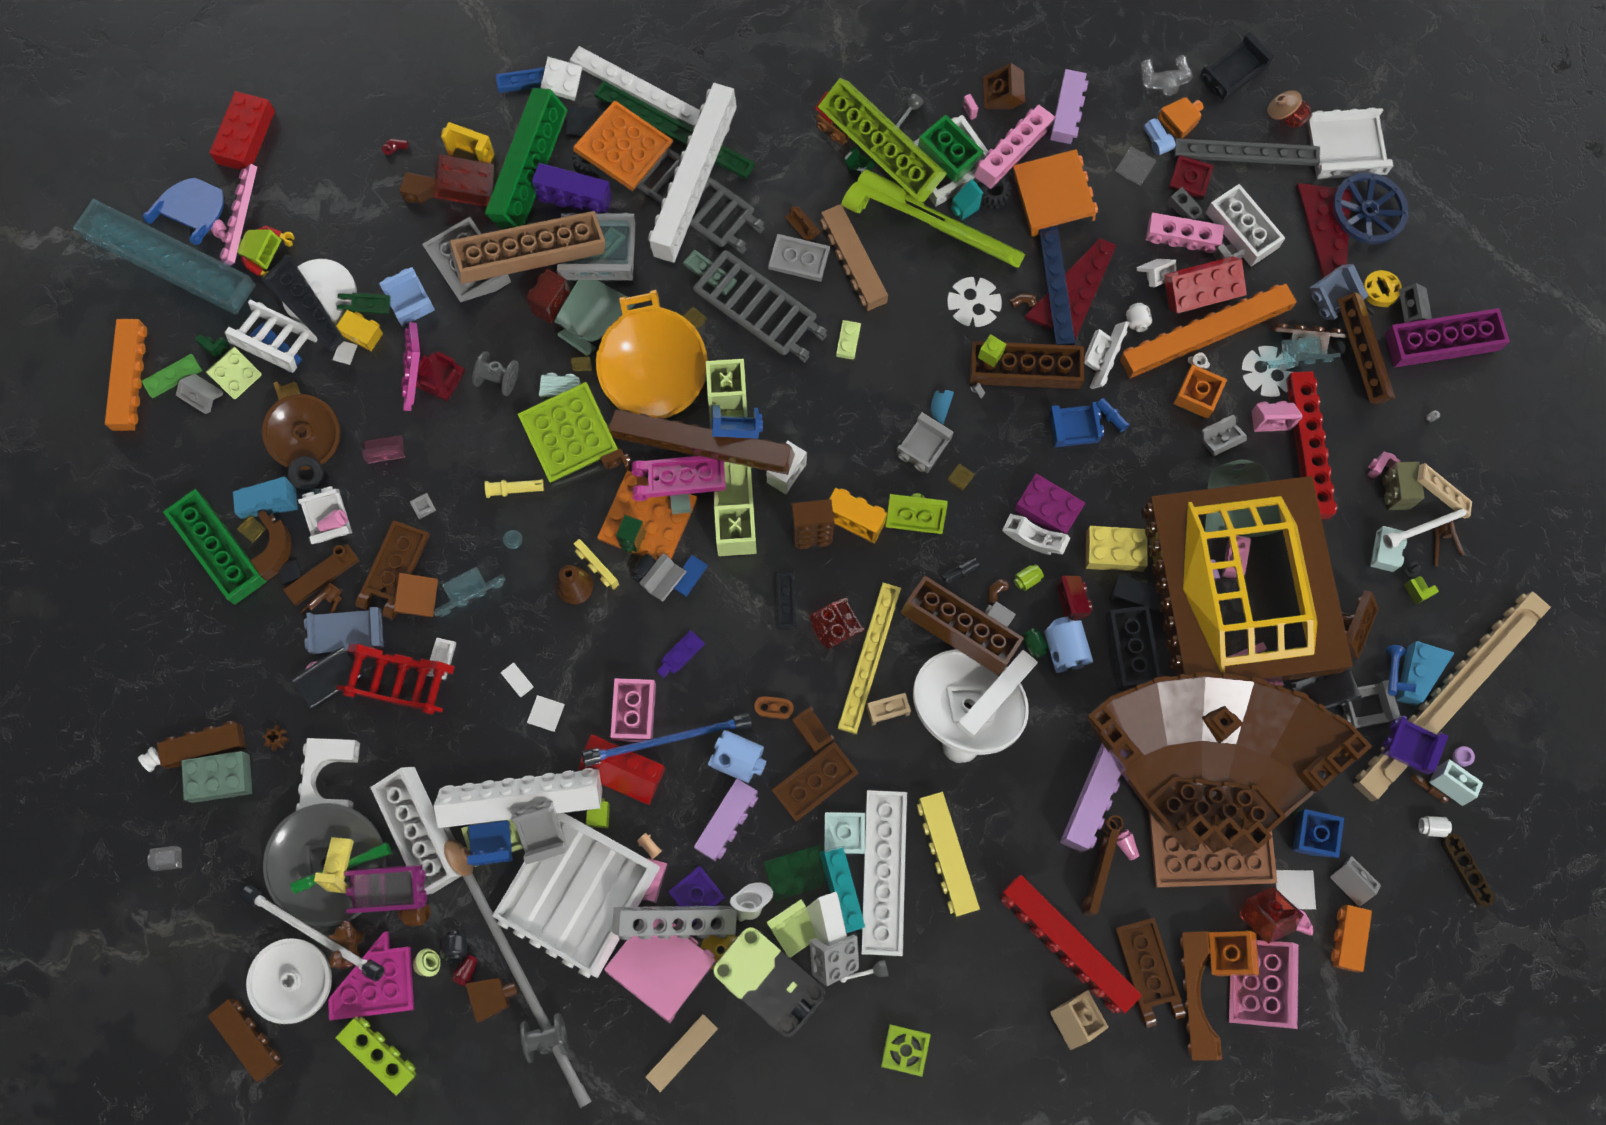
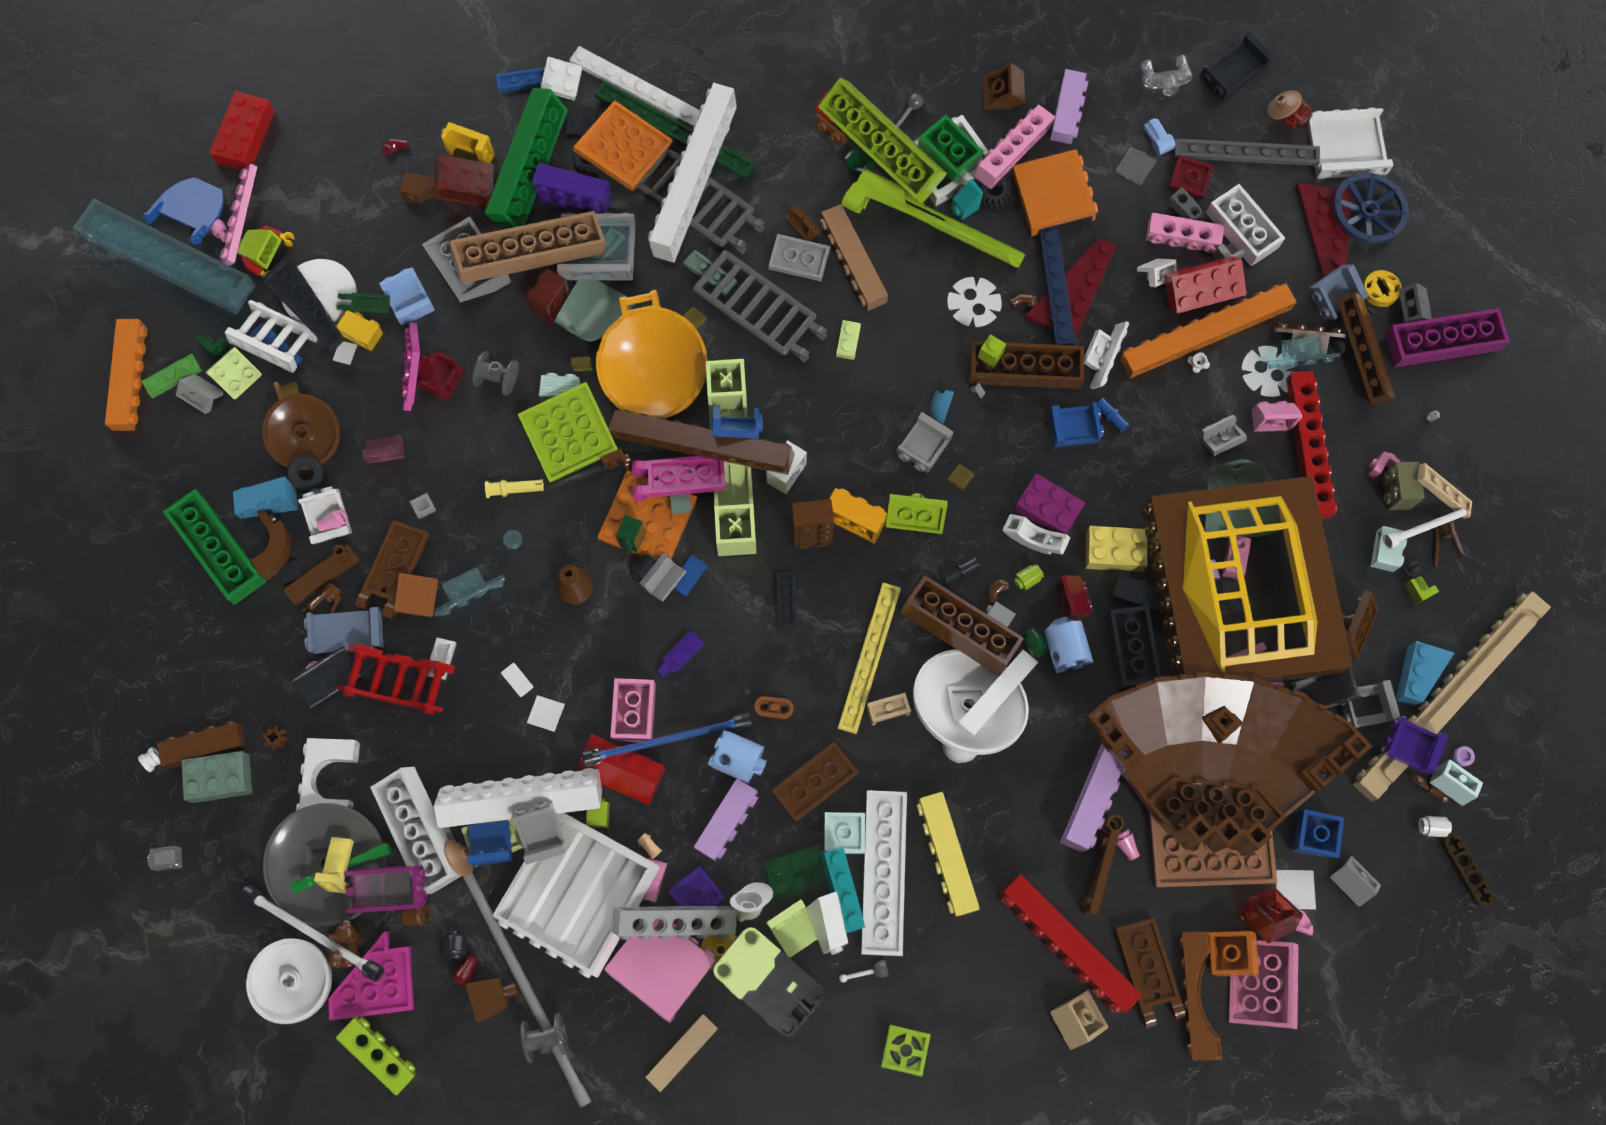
(245, 1039): reddish brown brick -> none
(251, 528): clear yellow tile -> none
(427, 963): yellowish green cone -> none
(582, 345): sand green piece -> none
(595, 564): light yellow plate -> none
(812, 730): reddish brown panel -> none
(835, 623): clear red slope -> none
(835, 961): light grey bracket -> none
(970, 107): bright pink tile -> none
(1139, 317): white head -> none
(1181, 117): orange torso -> none
(1200, 391): orange brick -> none
(1351, 938): orange brick -> none
(1396, 653): blue piece -> none

